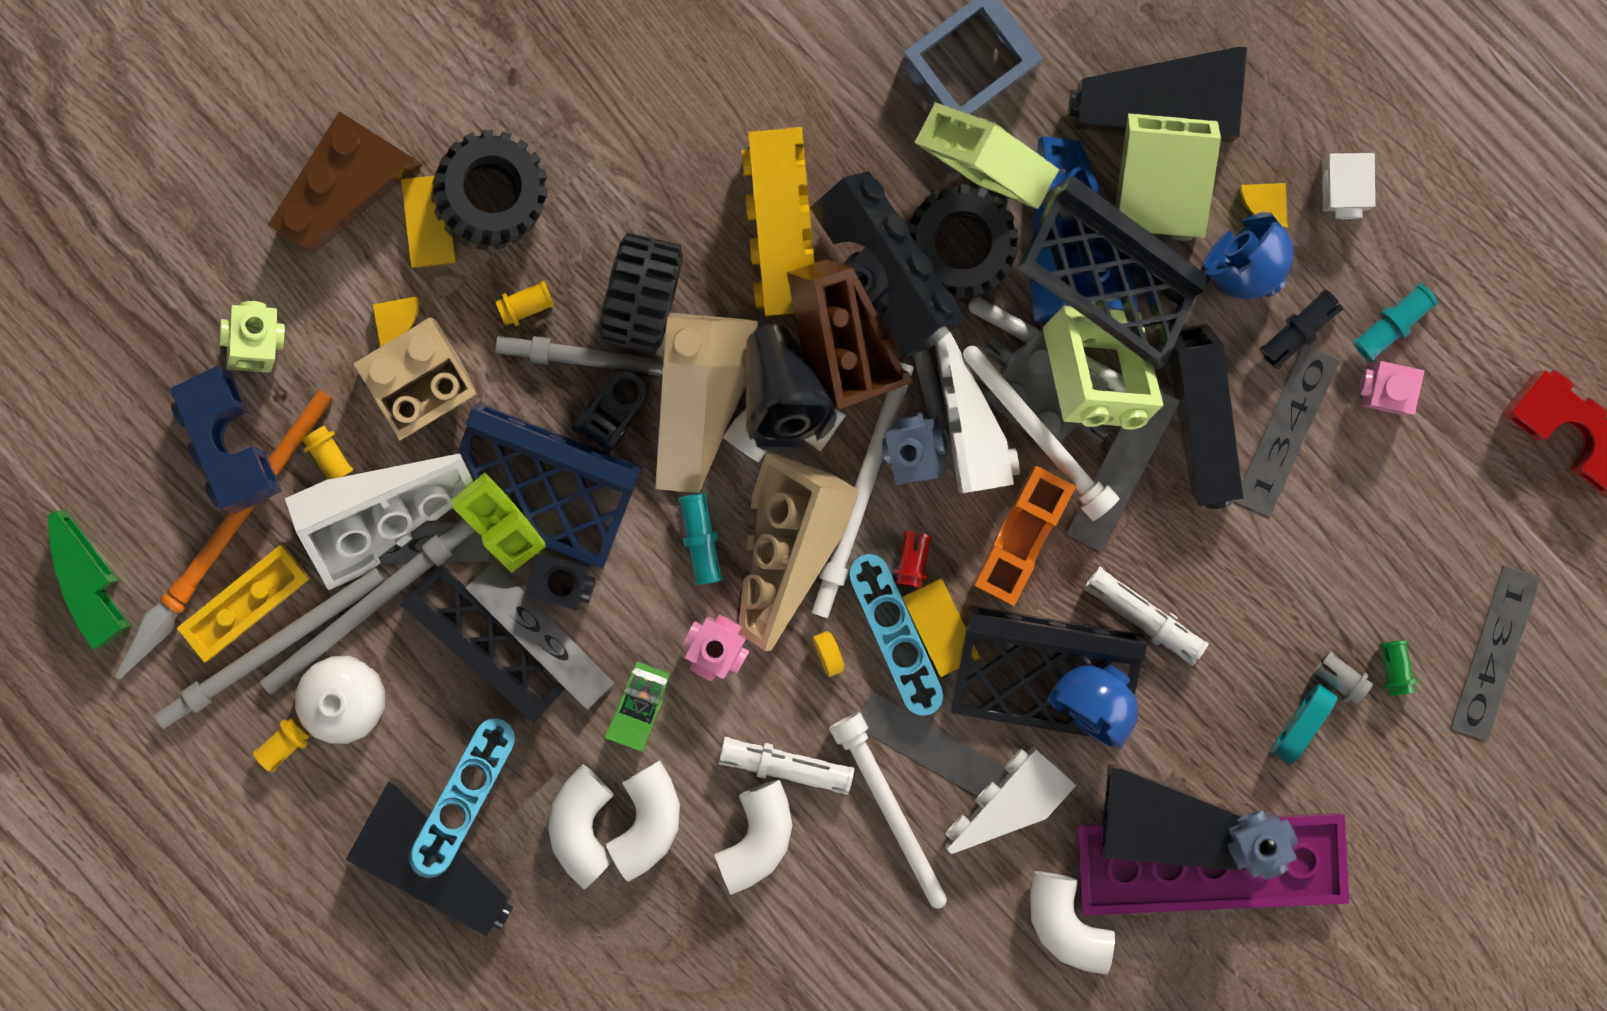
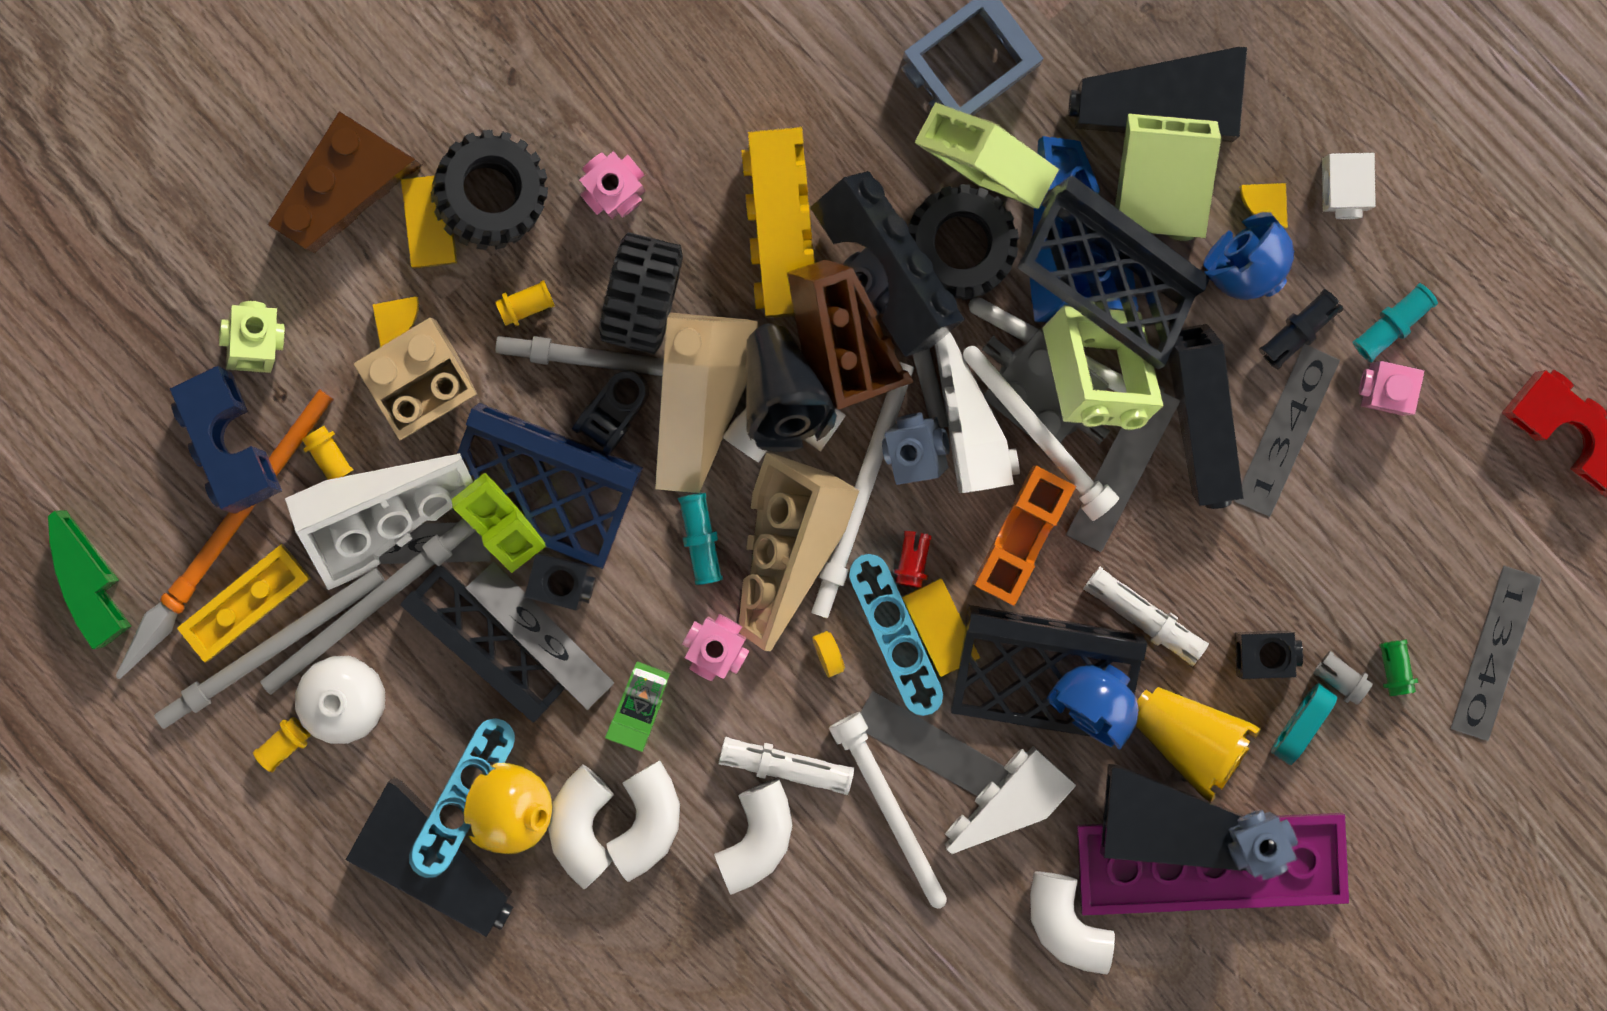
(508, 809): none -> yellow cylinder
(624, 197): none -> bright pink brick
(1195, 738): none -> yellow cone
(1248, 650): none -> black brick

